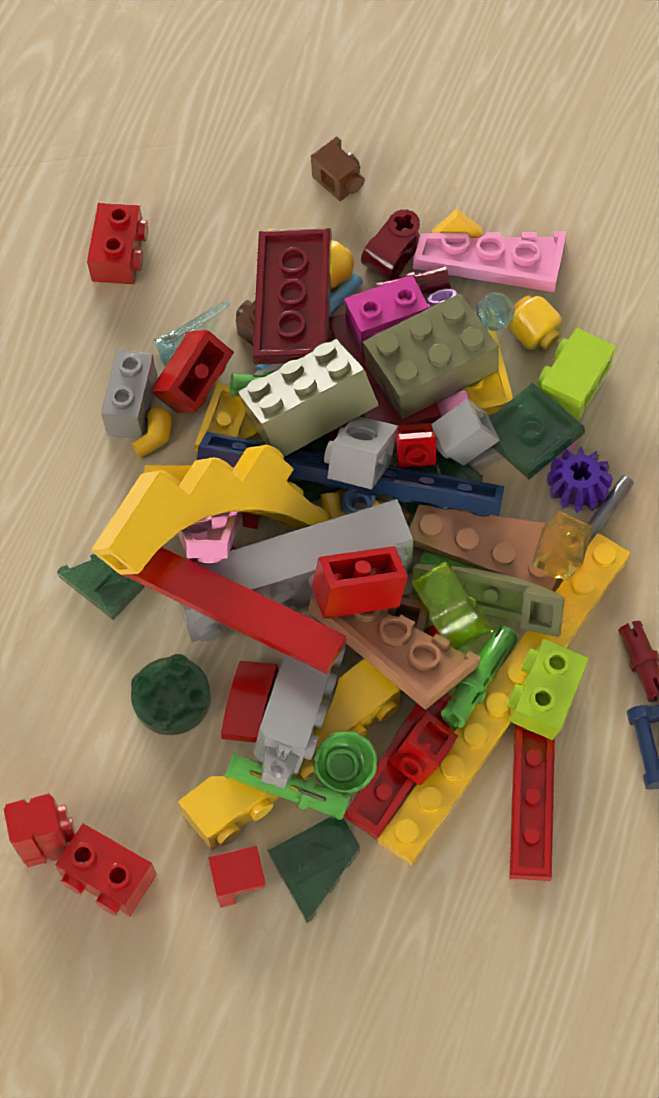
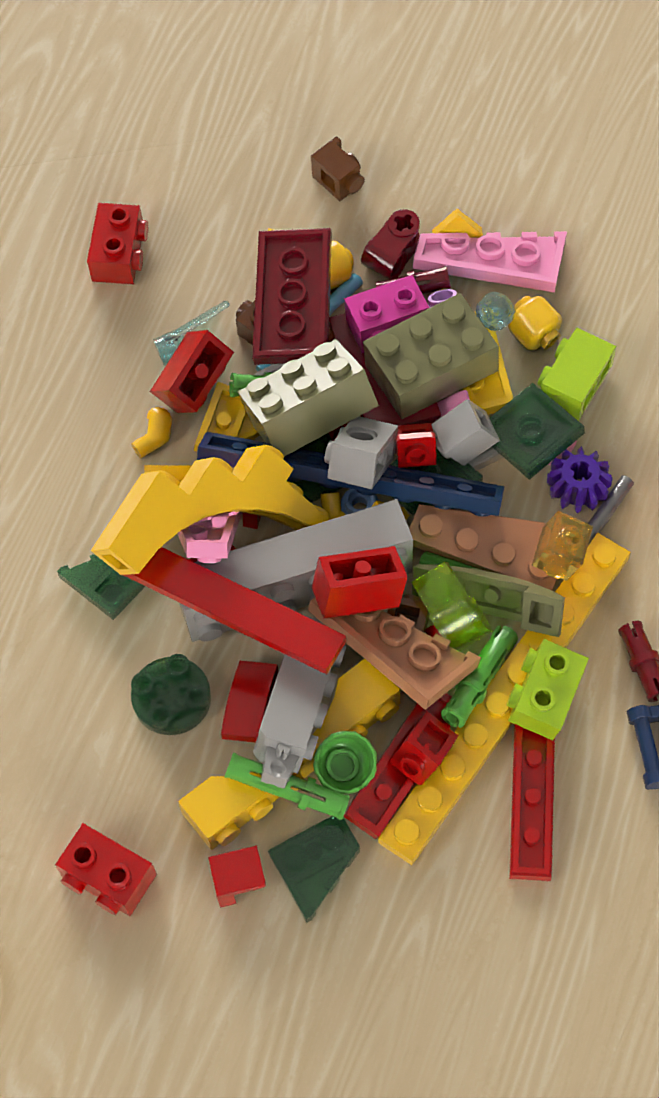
(38, 829): red brick -> none
(128, 394): light grey brick -> none

